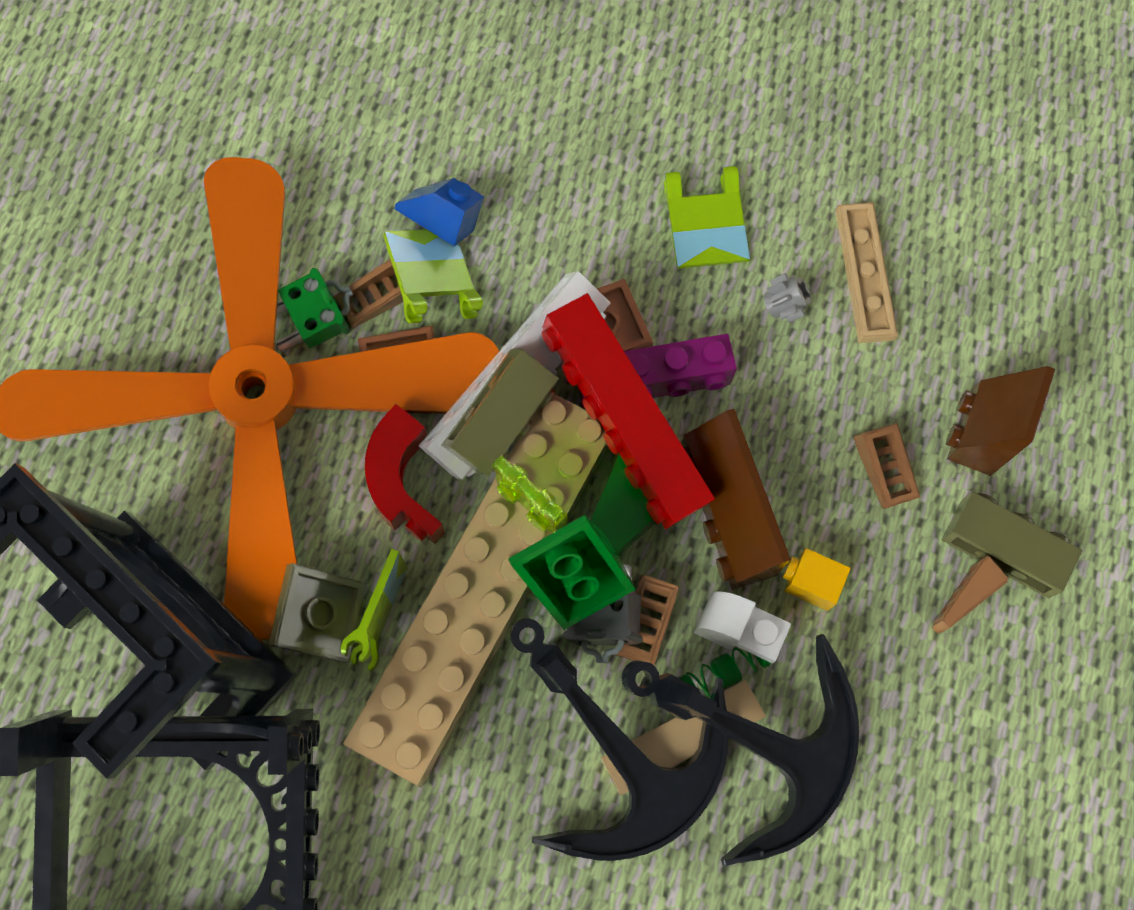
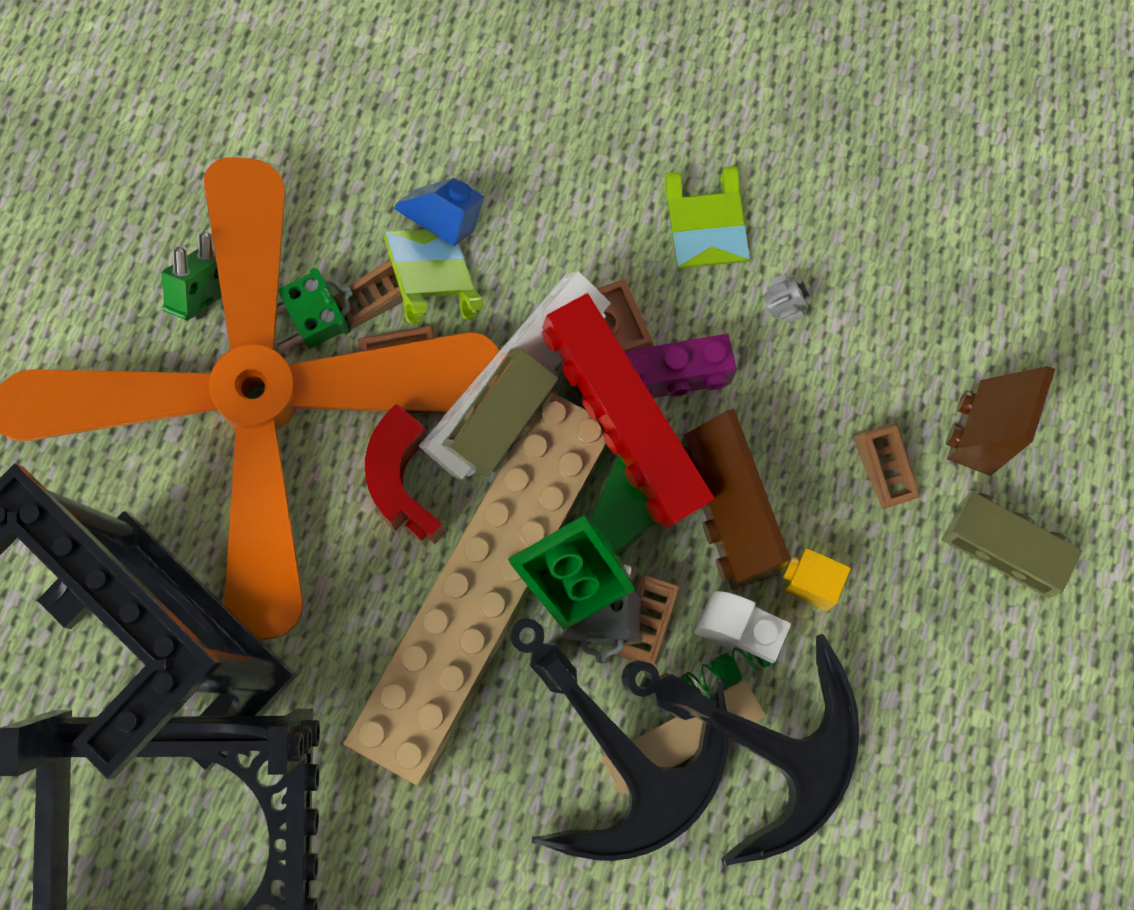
(192, 280): none -> green piece
(316, 612): olive tile -> none
(377, 612): lime flag -> none
(516, 486): clear neon green plate -> none
(866, 273): tan tile -> none
(978, 585): medium nougat slope -> none

